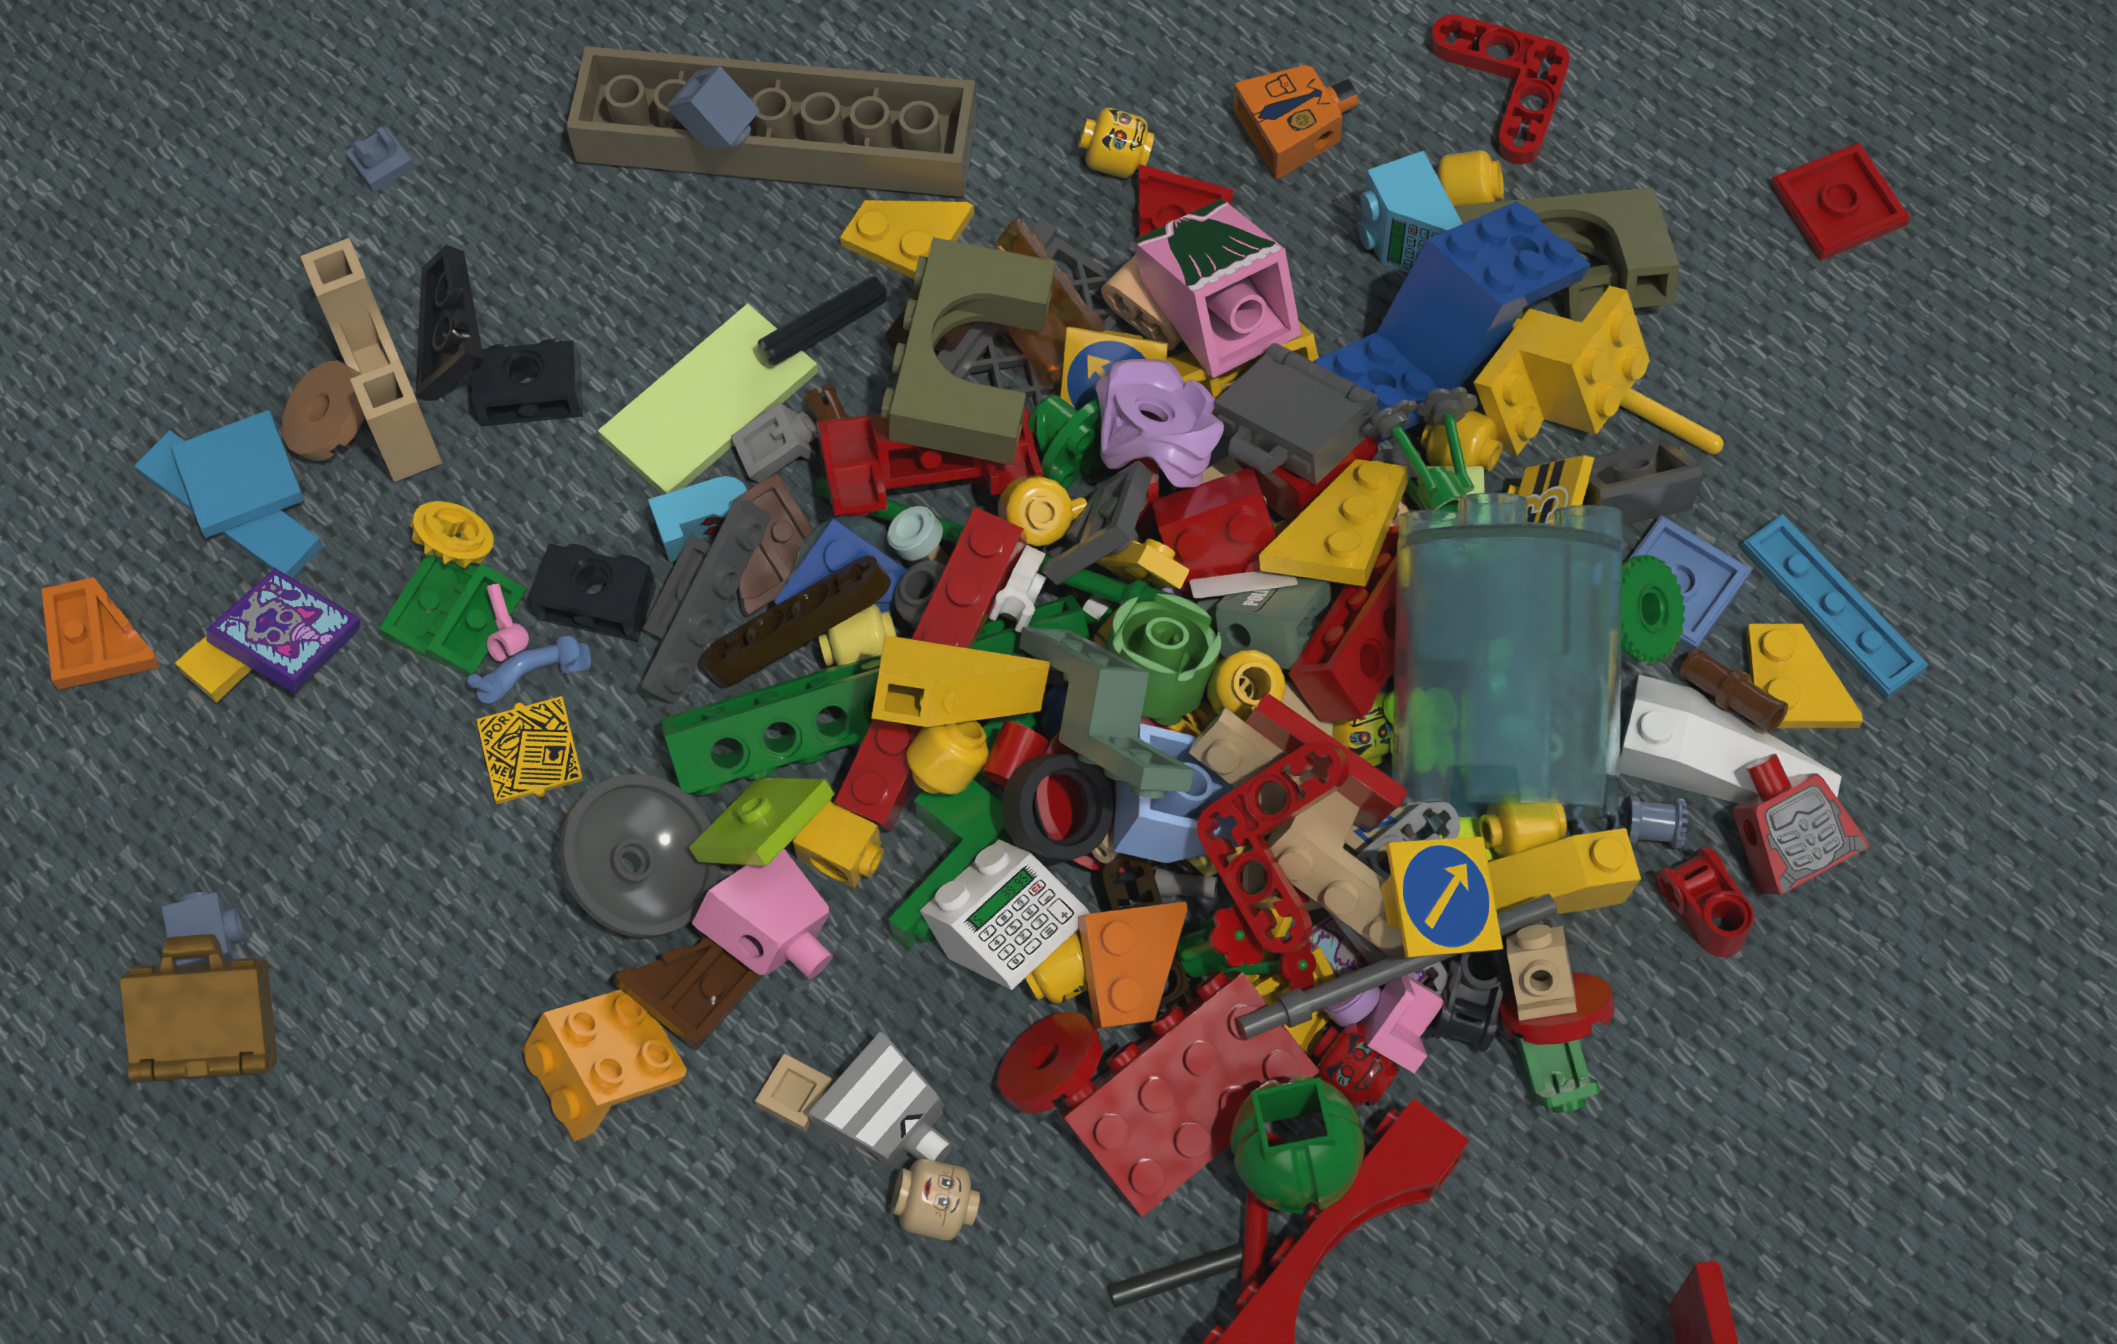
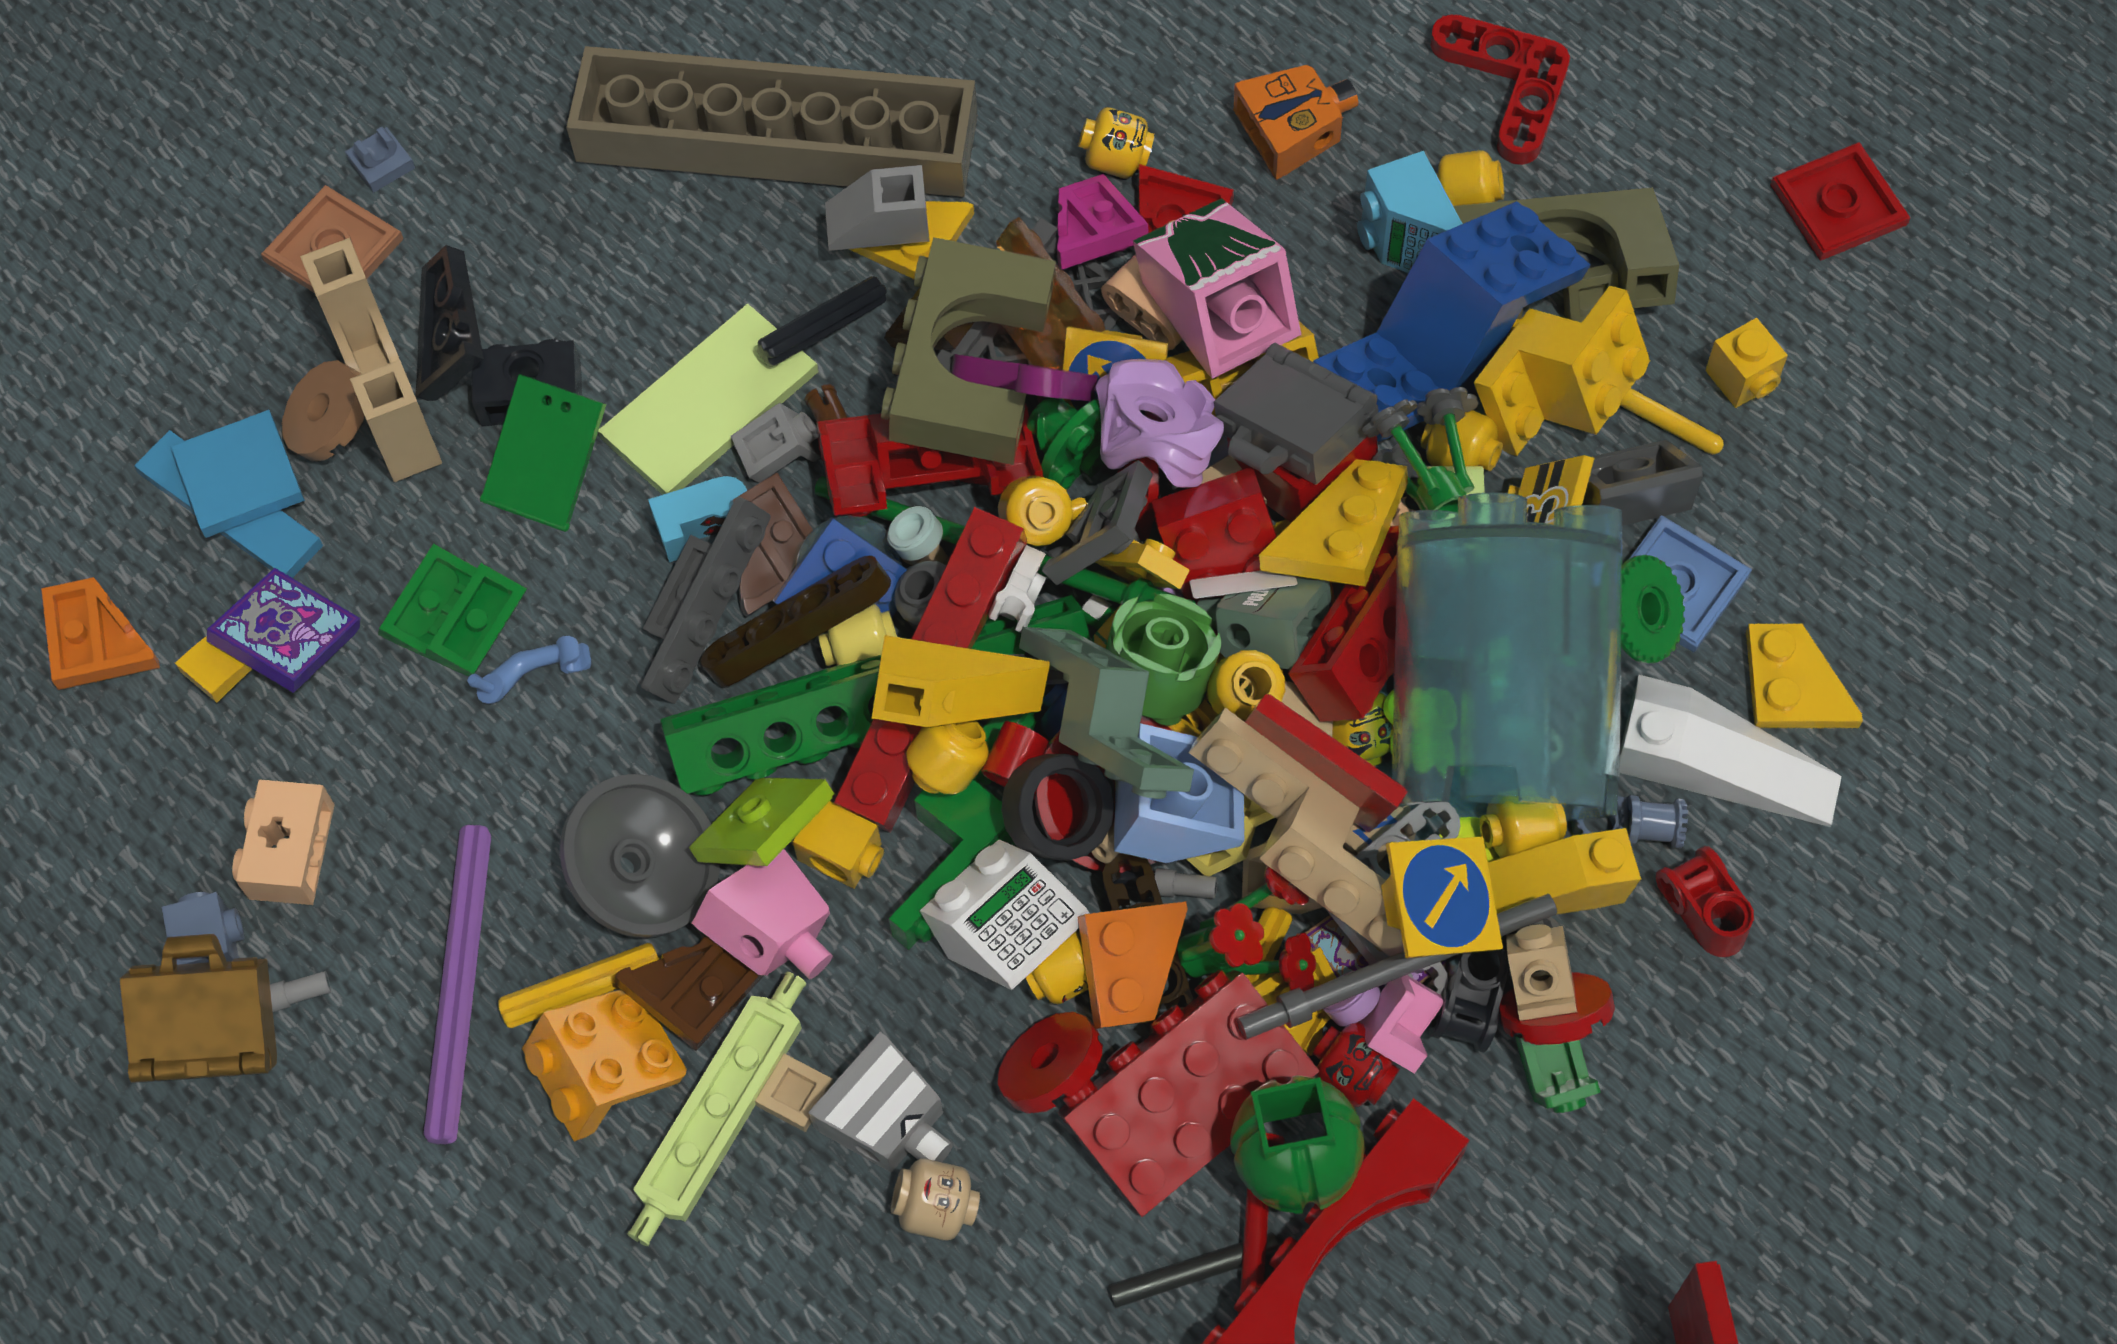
(287, 993): none -> light grey piece
(294, 866): none -> light nougat brick
(325, 222): none -> nougat tile
(439, 520): yellow gear -> none
(457, 985): none -> medium lavender axle
(510, 637): bright pink hand -> none
(529, 750): yellow piece -> none
(543, 452): none -> green container
(572, 986): none -> yellow axle
(614, 611): black brick -> none
(714, 109): sand blue brick -> none
(717, 1109): none -> yellowish green plate
(879, 210): none -> light grey slope
(1025, 378): none -> magenta beam
(1095, 221): none -> dark pink wing
(1254, 825): red beam -> none
(1733, 690): reddish brown pin -> none
(1746, 363): none -> yellow brick
(1793, 827): torso -> none
(1834, 606): dark azure tile -> none

